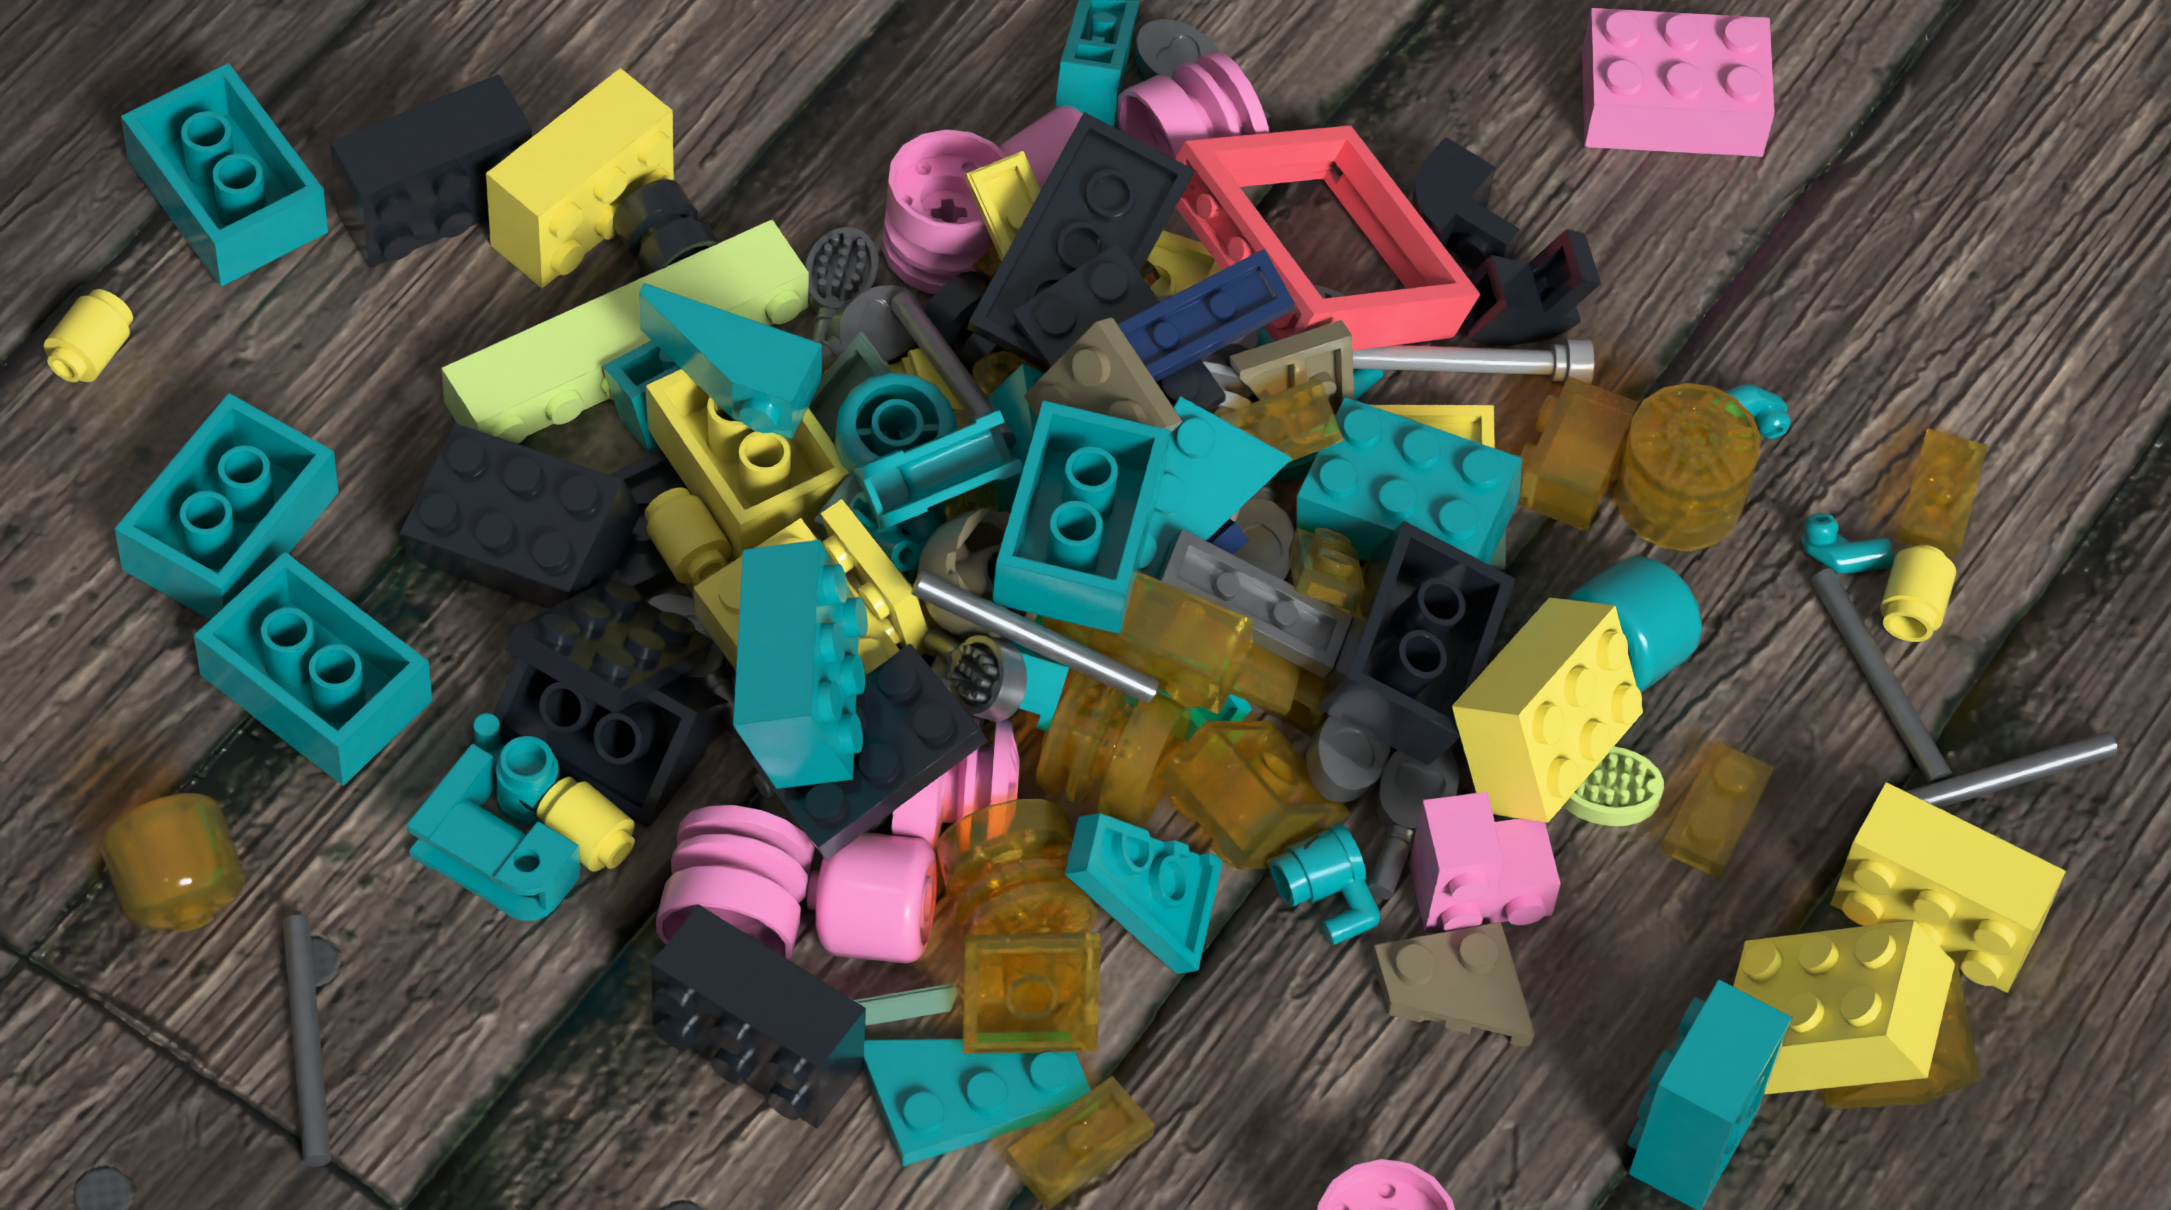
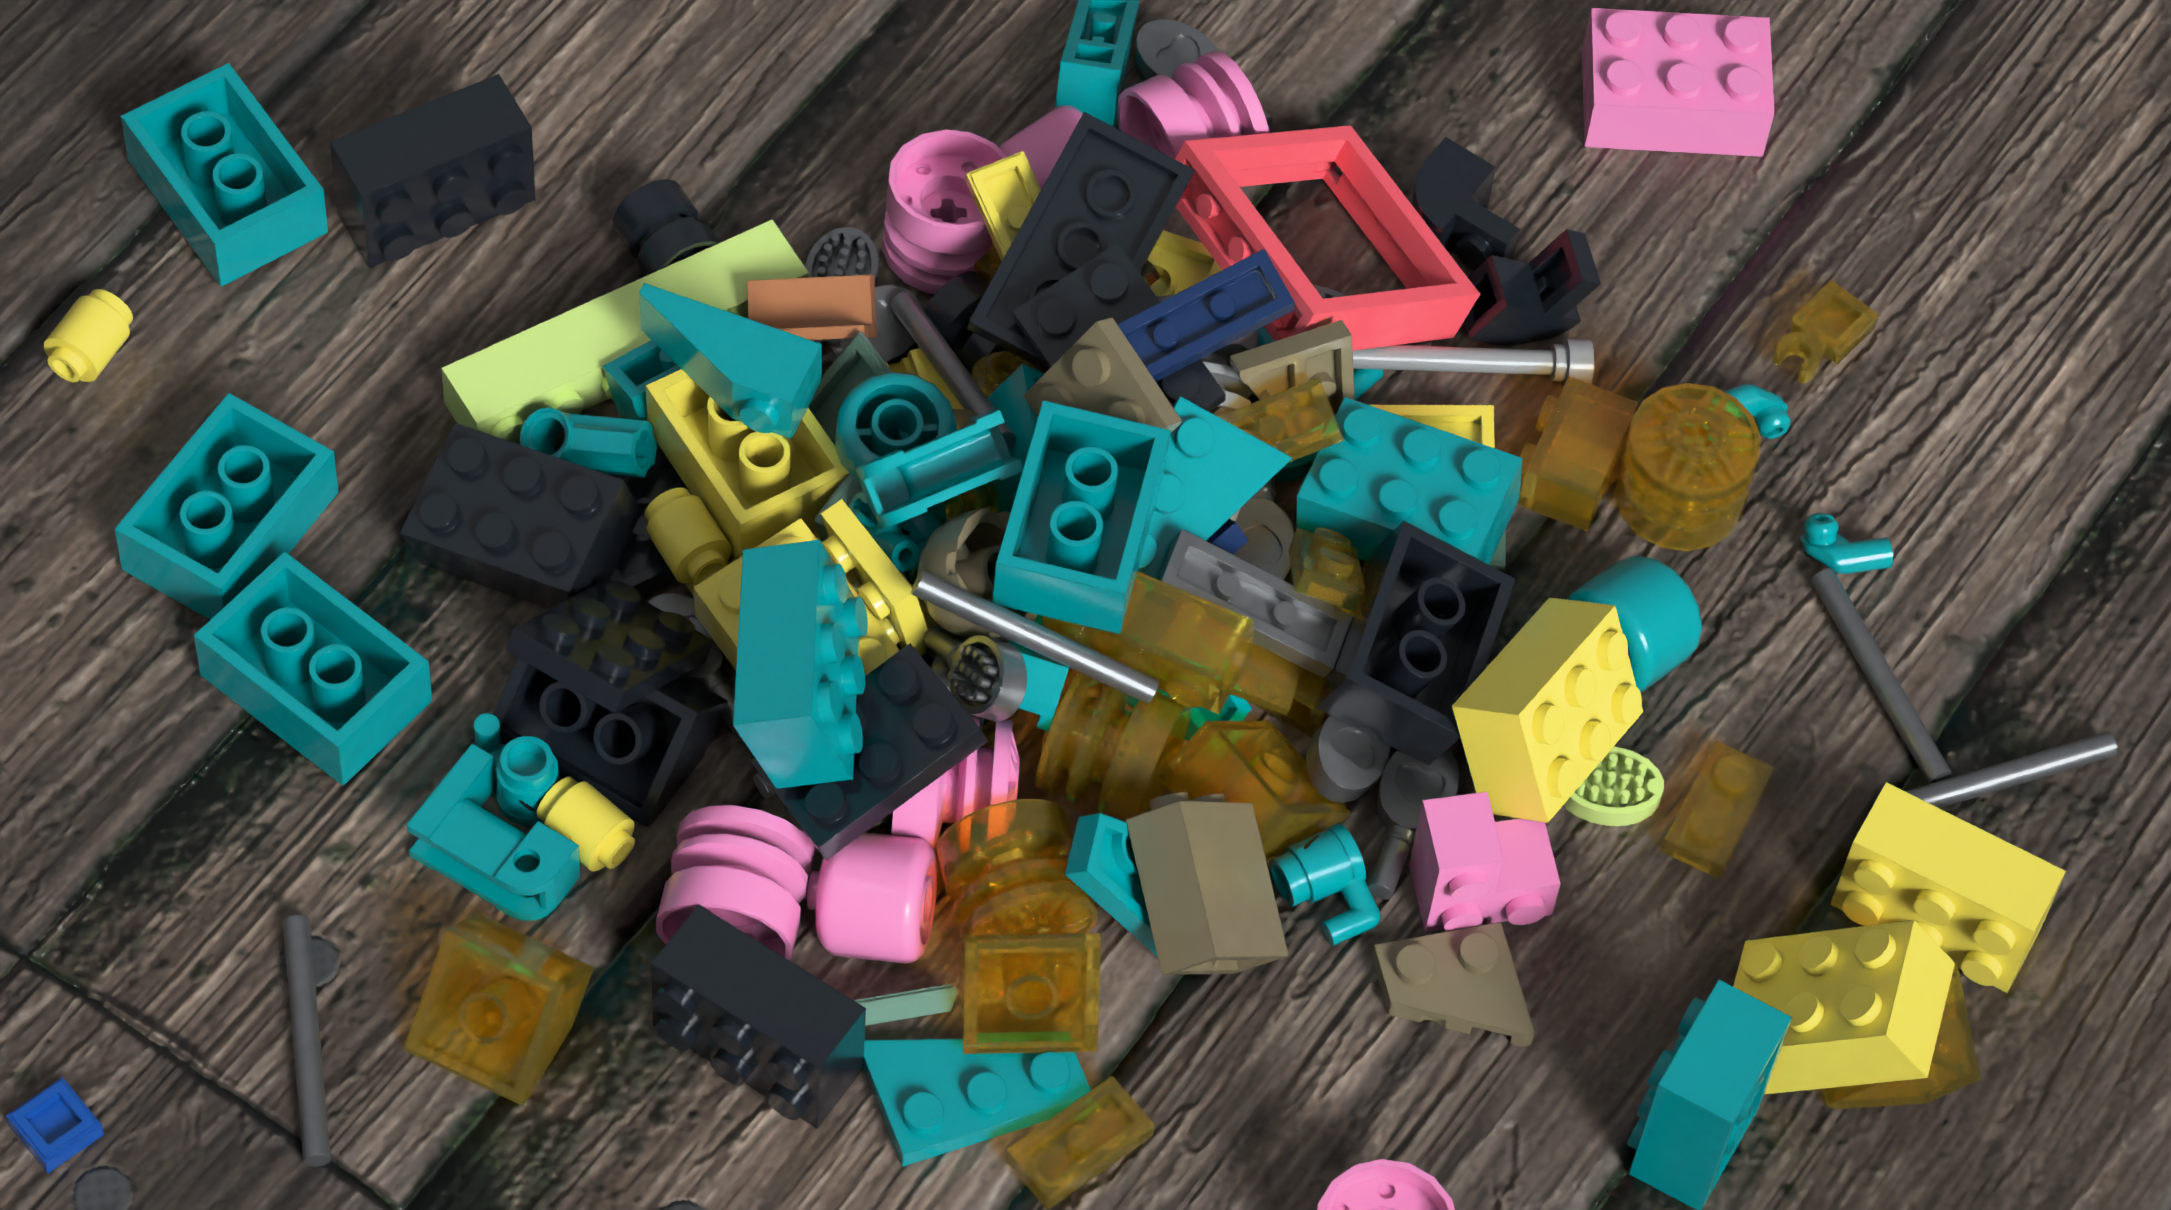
(54, 1125): none -> blue tile
(173, 862): clear yellow head -> none
(497, 1007): none -> clear yellow slope
(565, 182): light yellow brick -> none
(593, 441): none -> teal piece
(816, 306): none -> nougat panel
(1206, 885): none -> dark tan brick
(1826, 326): none -> clear yellow plate
(1917, 593): light yellow brick -> none
(1942, 492): clear yellow plate -> none

